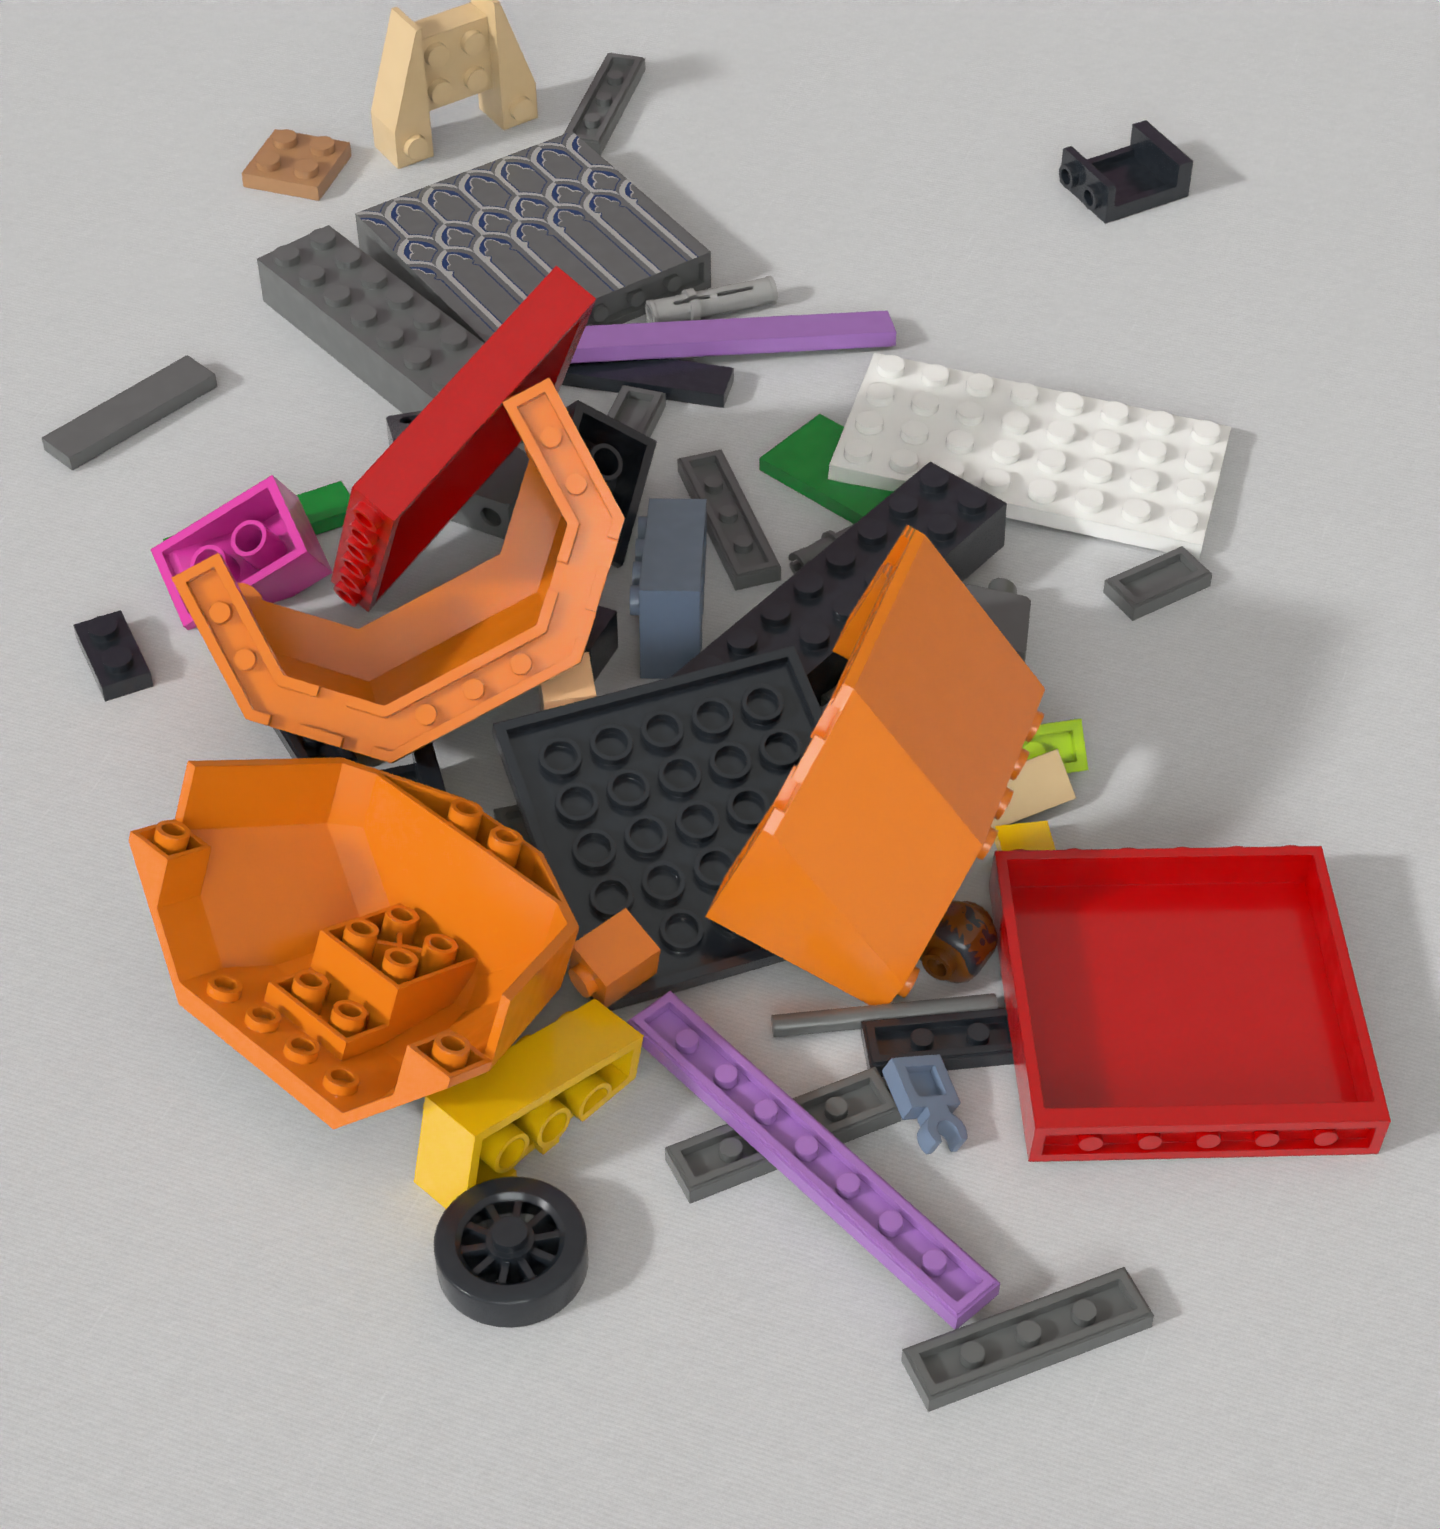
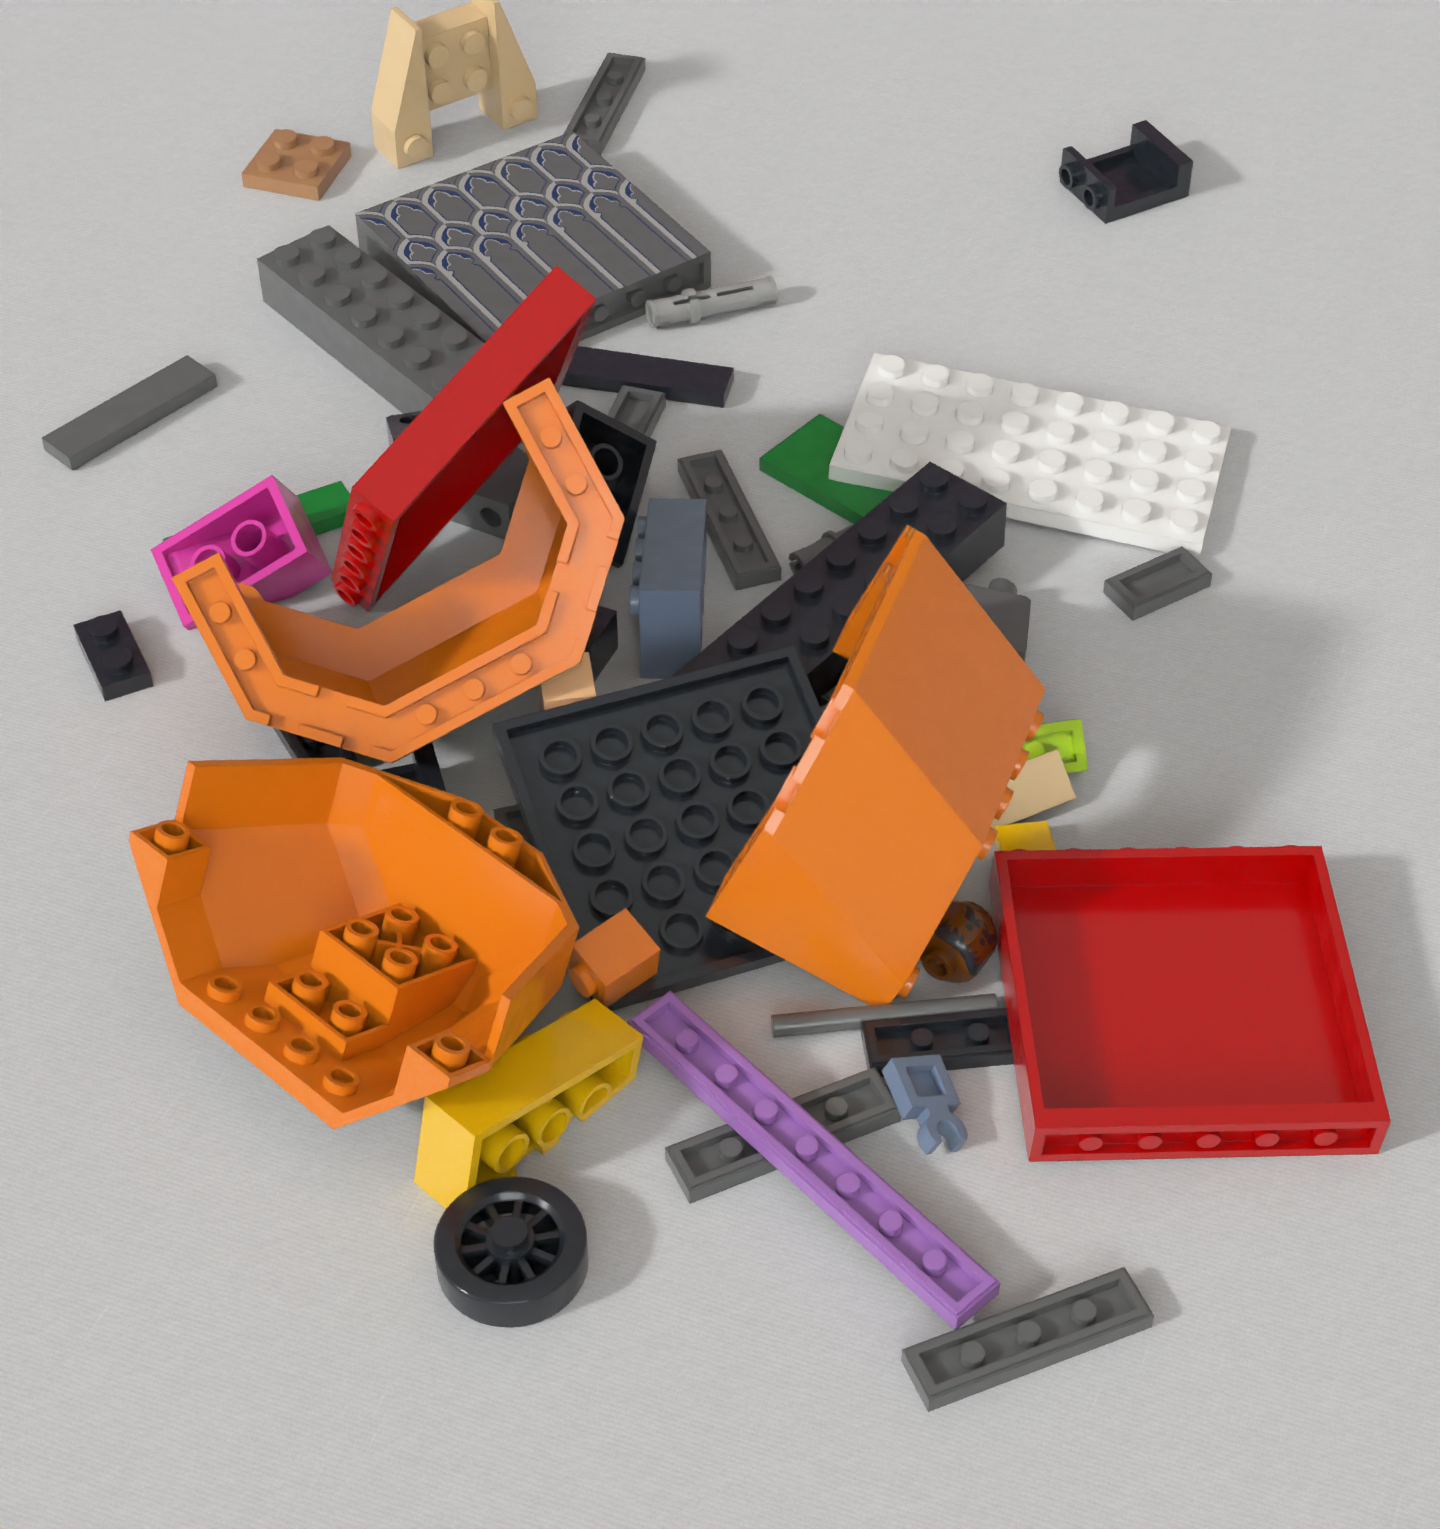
(735, 336): medium lavender tile -> none

